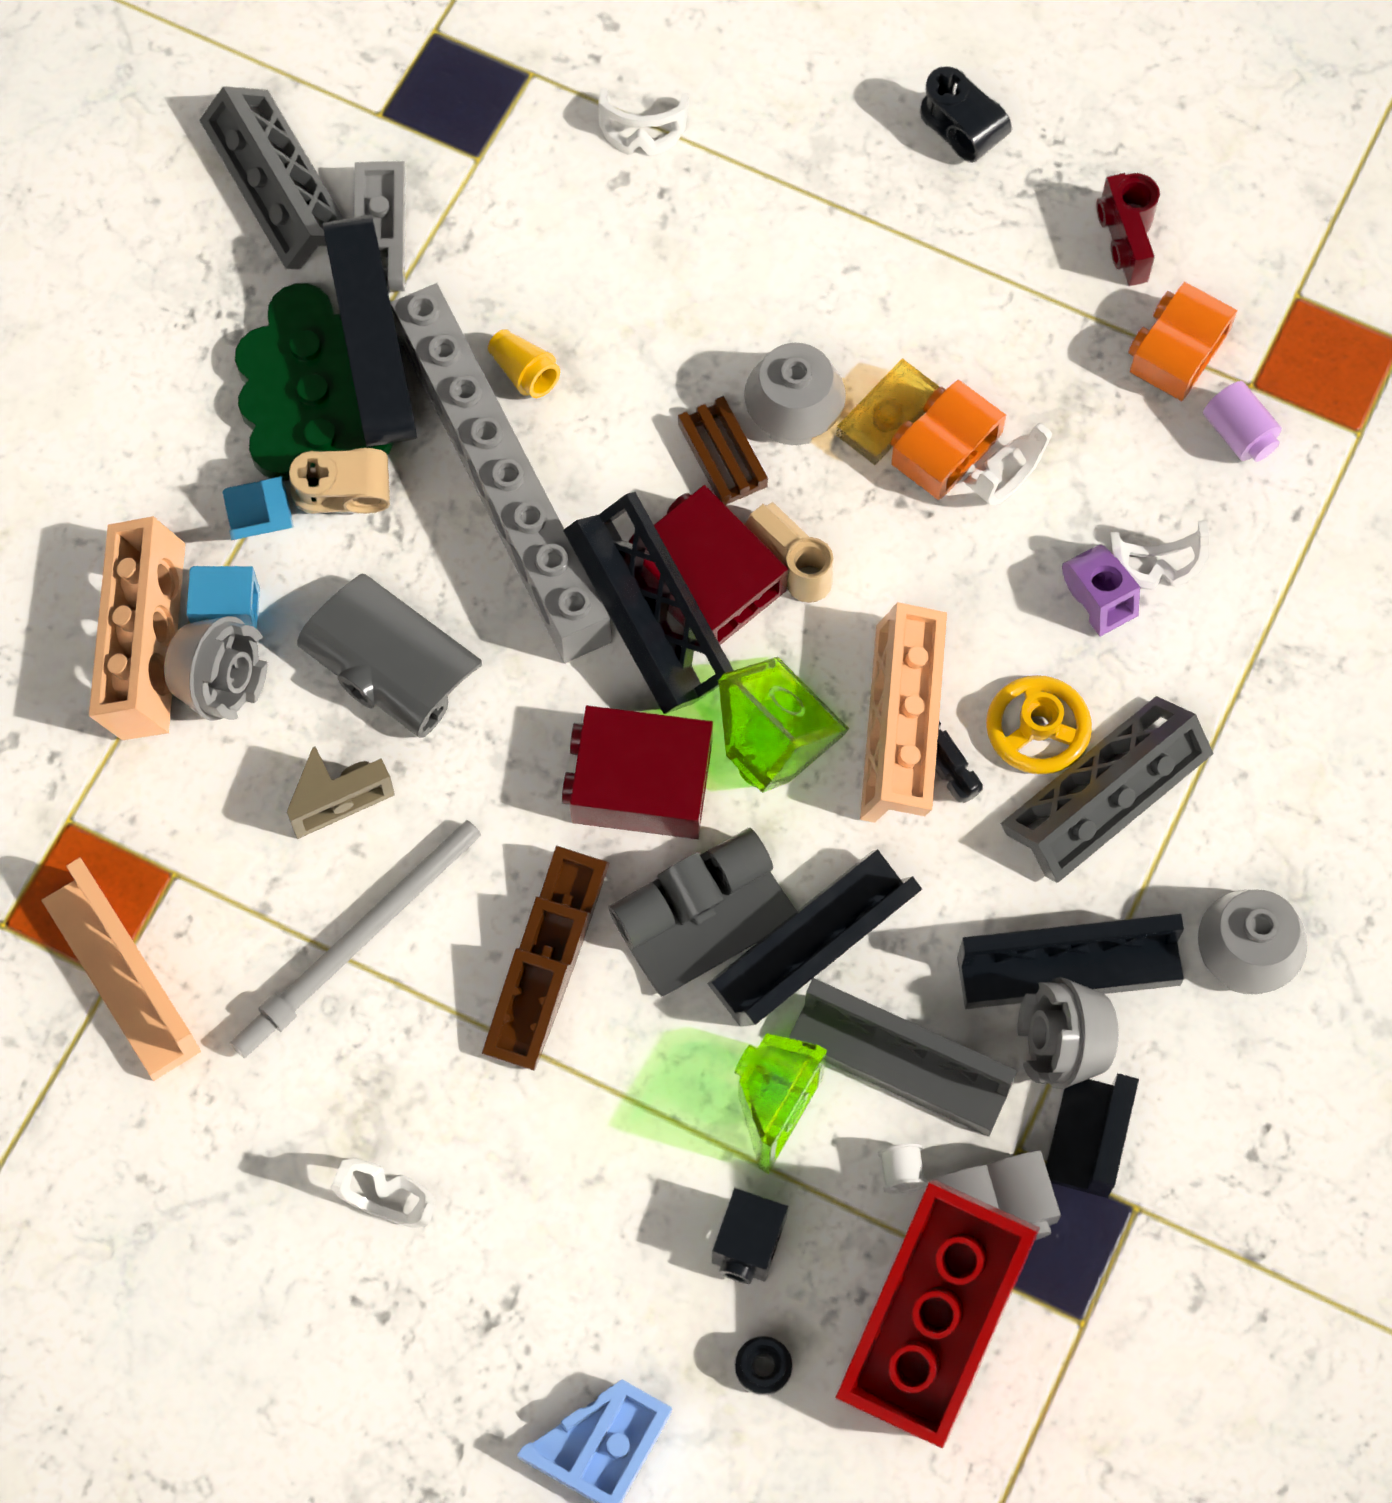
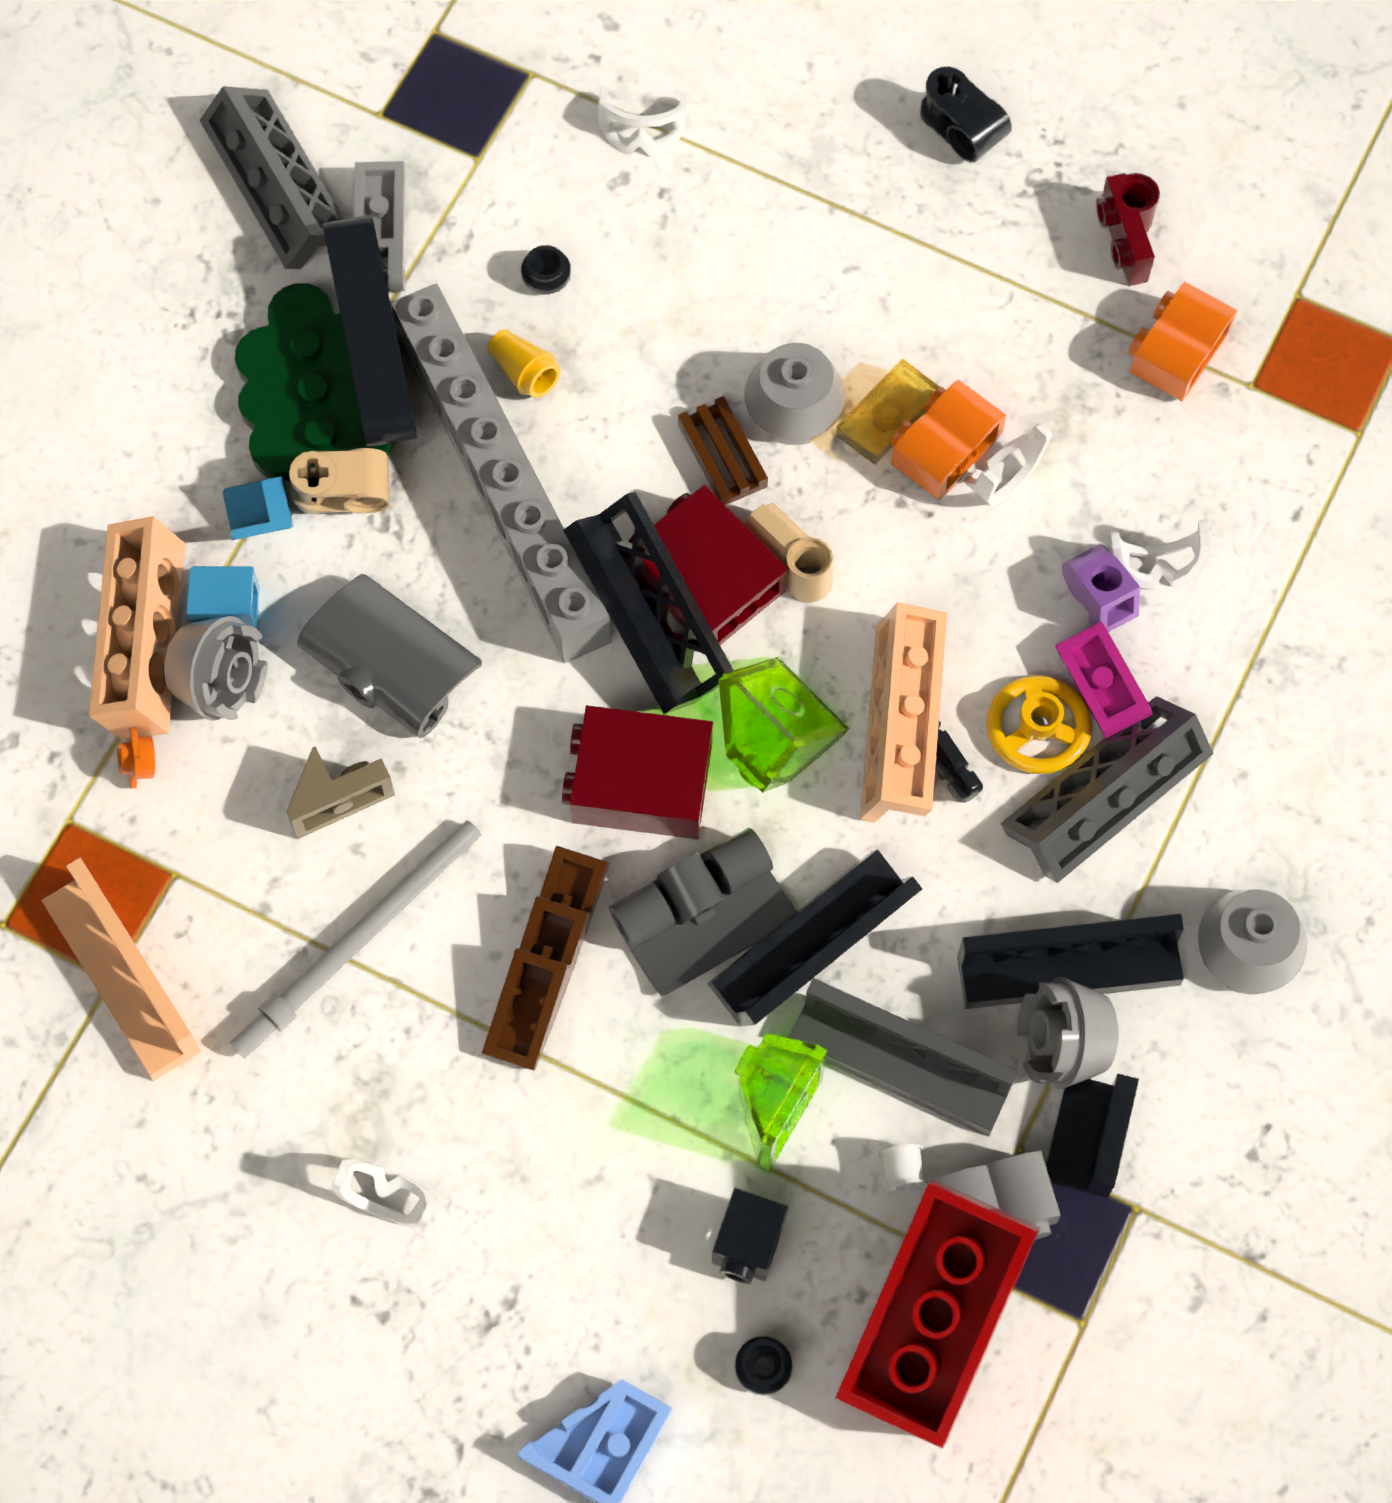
(136, 757): none -> orange plate
(545, 270): none -> black plate
(1103, 680): none -> dark pink plate
(1243, 422): lavender brick -> none

